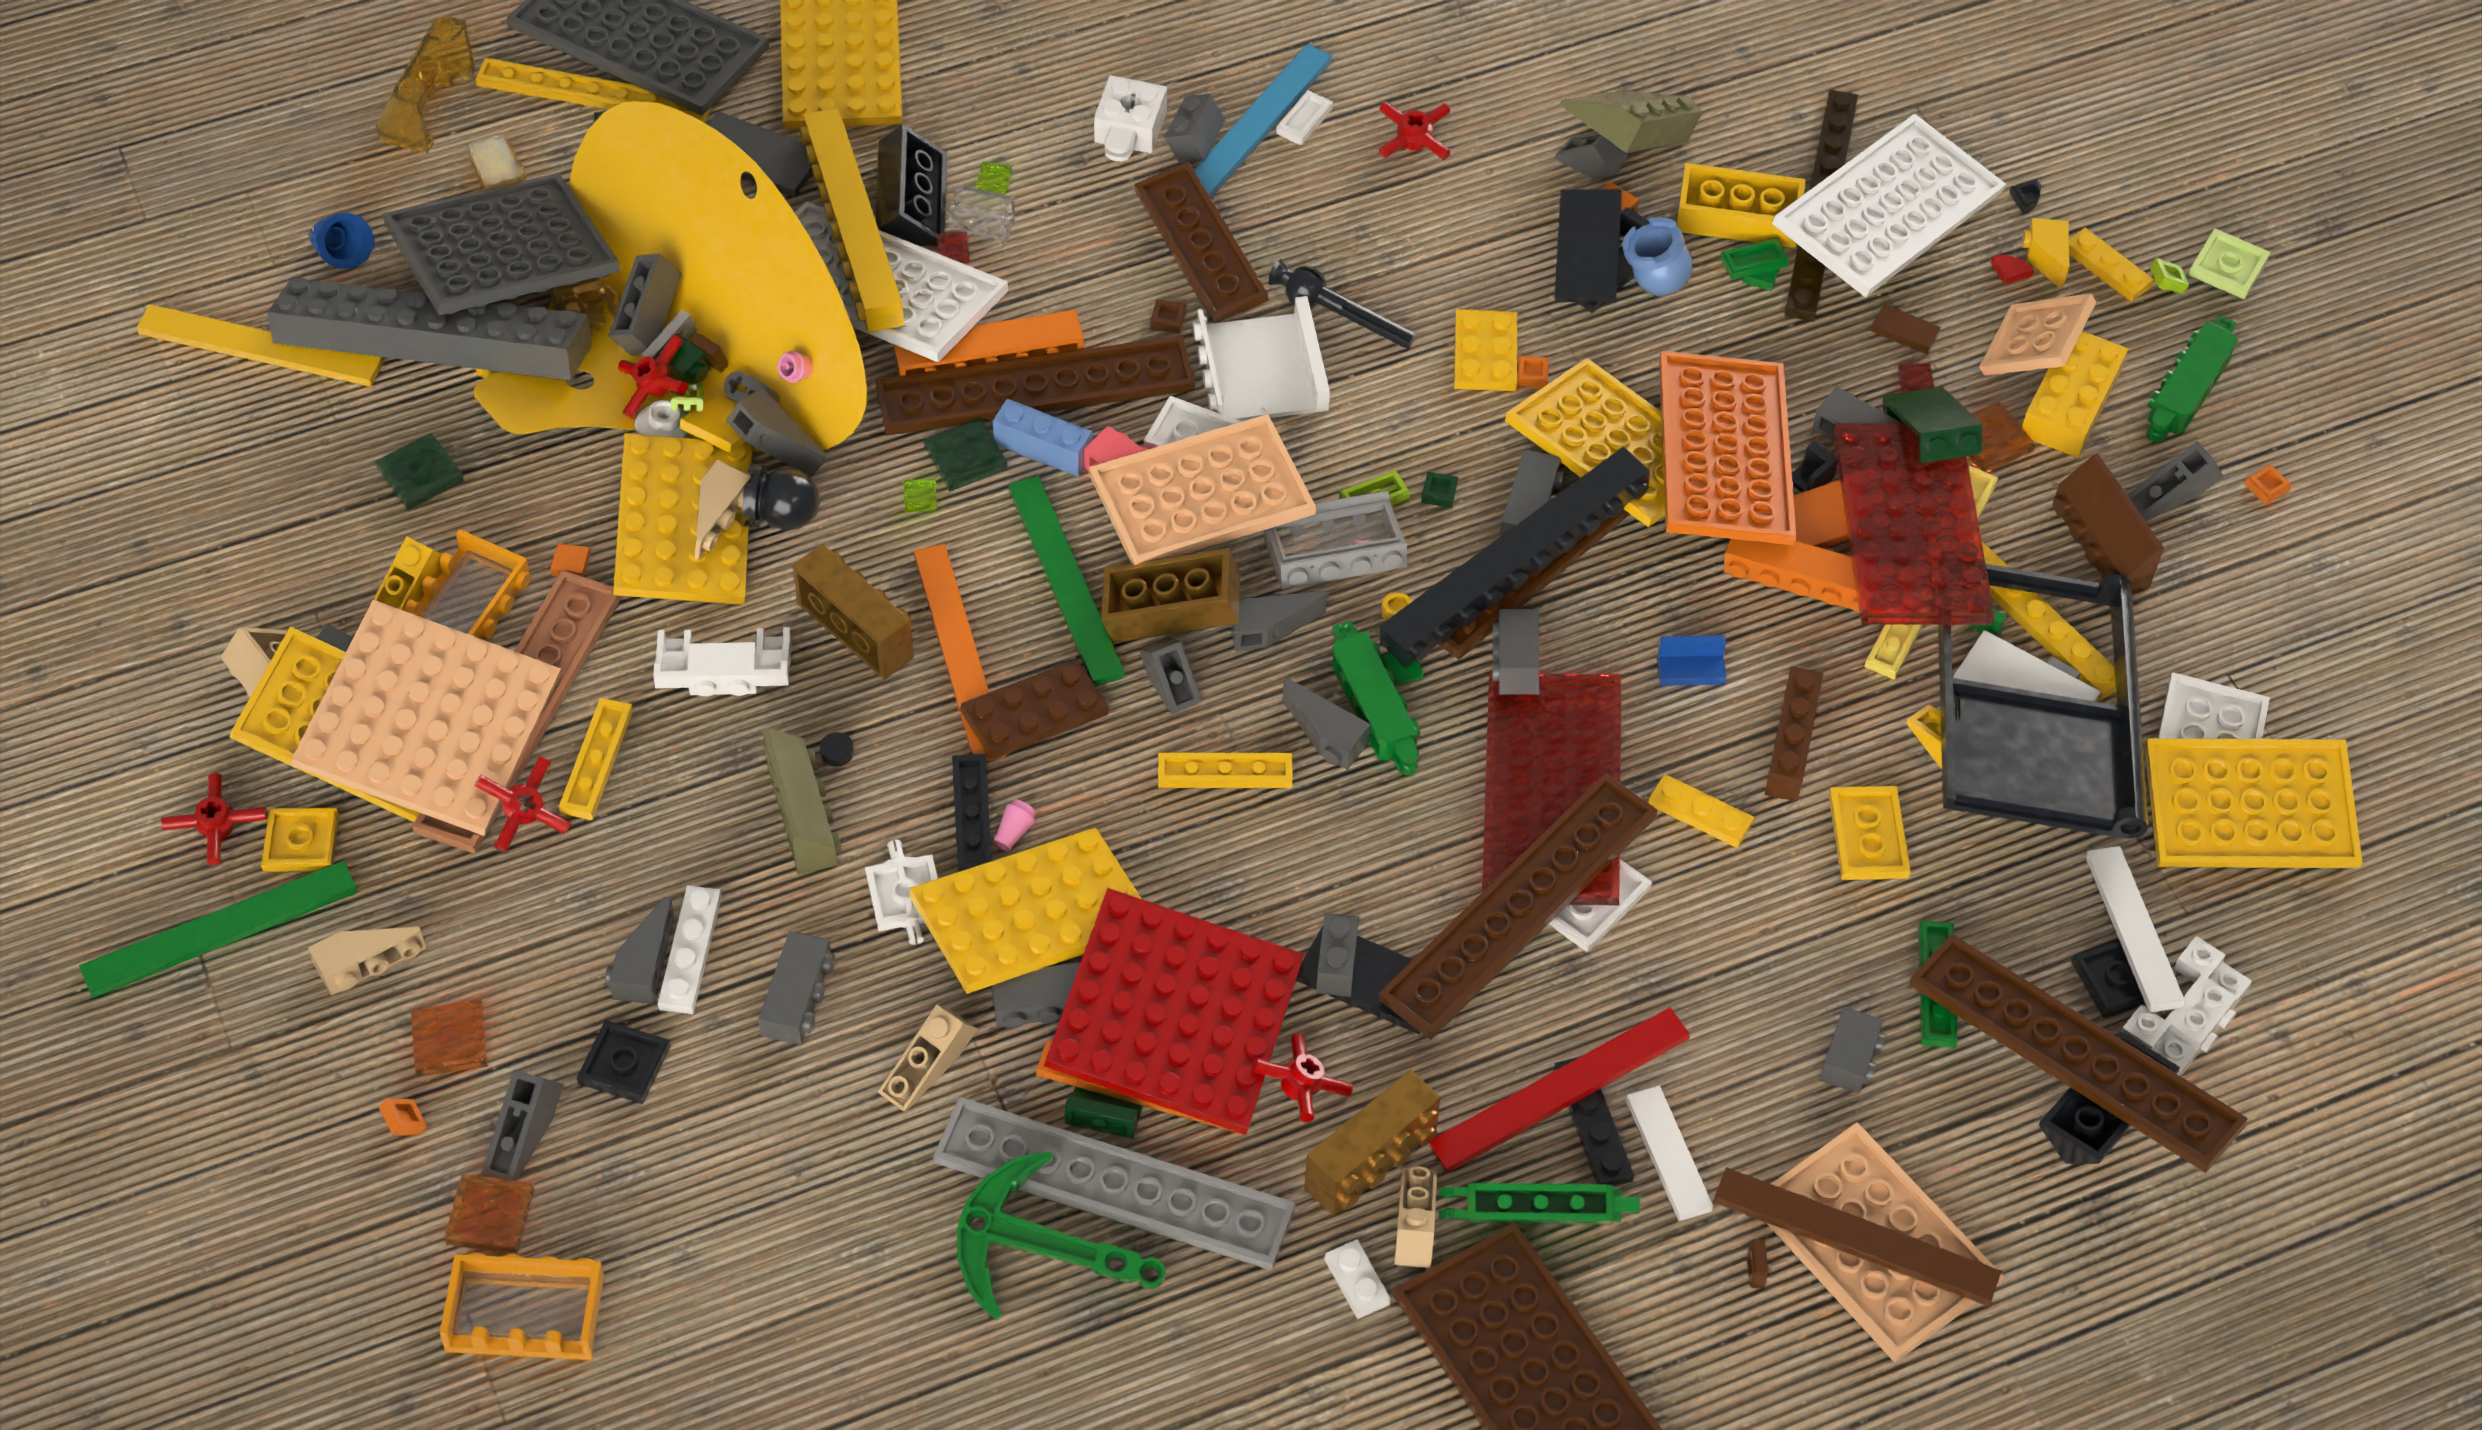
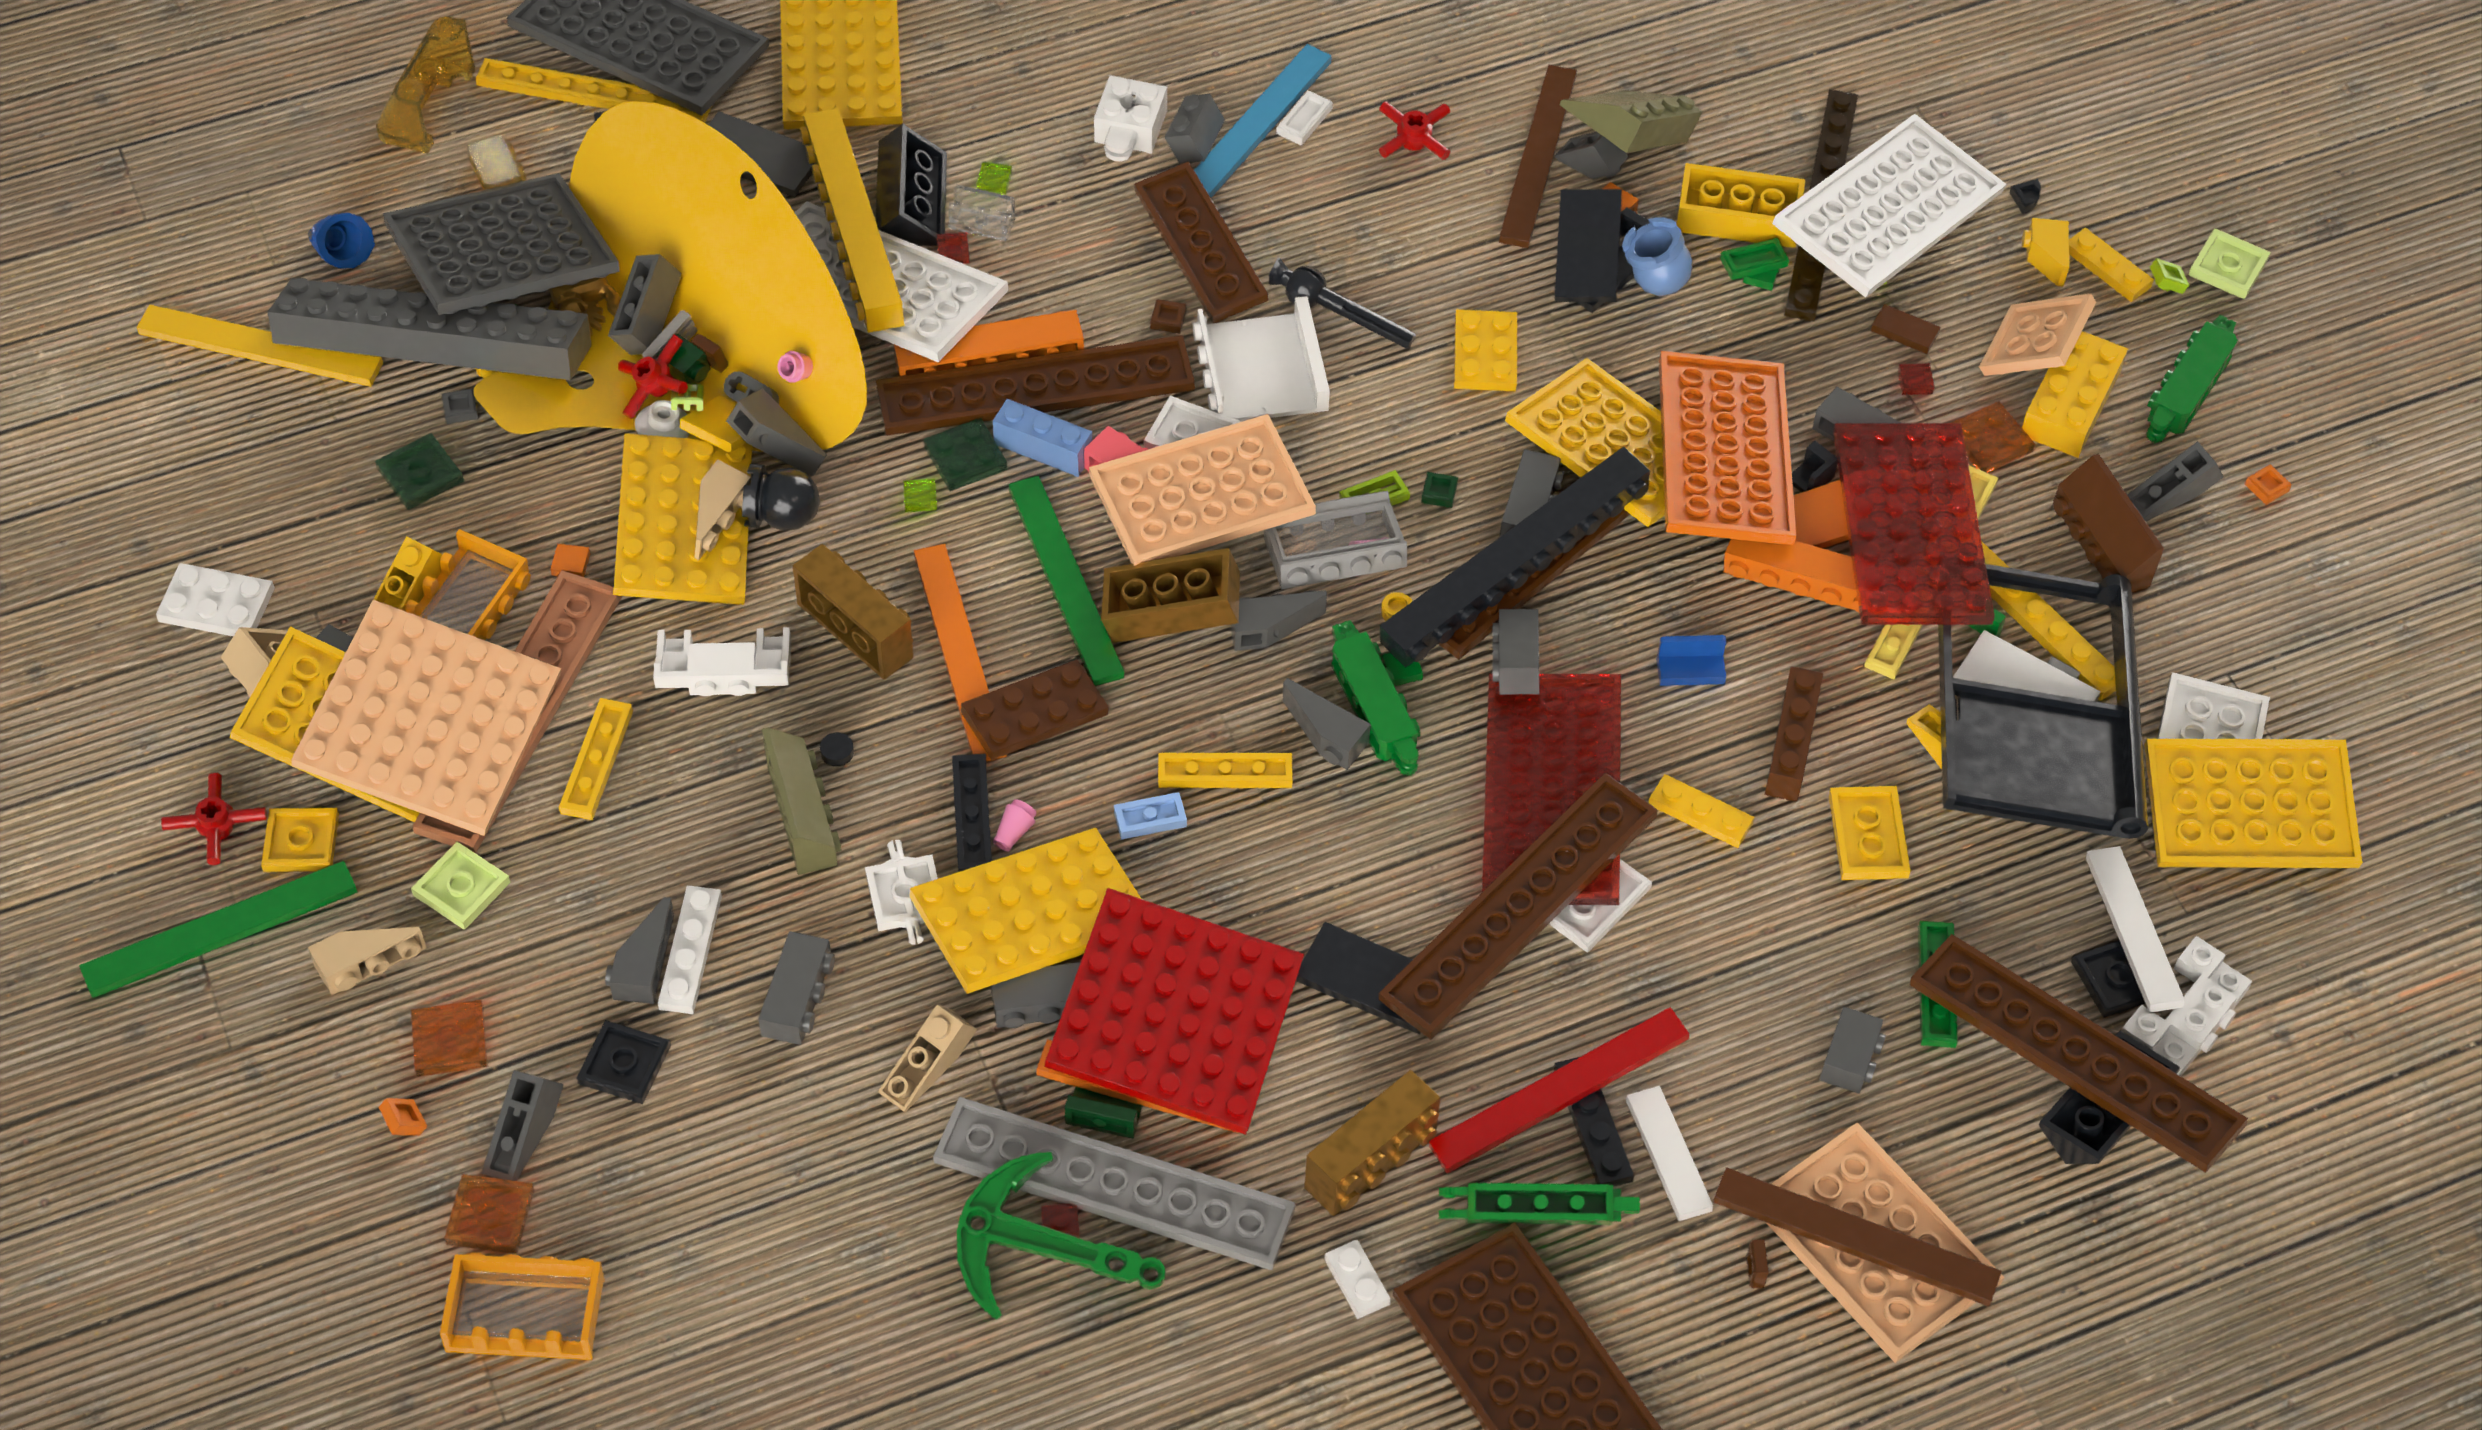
(214, 600): none -> white plate
(459, 406): none -> dark grey tile
(460, 885): none -> yellowish green plate
(511, 806): red bar -> none
(1061, 1218): none -> clear red plate
(1150, 815): none -> light blue plate
(1170, 674): dark grey slope -> none
(1302, 1077): red bar -> none
(1337, 954): dark grey brick -> none
(1416, 1217): tan slope -> none
(1532, 371): orange tile -> none
(1537, 157): none -> reddish brown tile
(1939, 421): dark green panel -> none
(2011, 268): red tile -> none

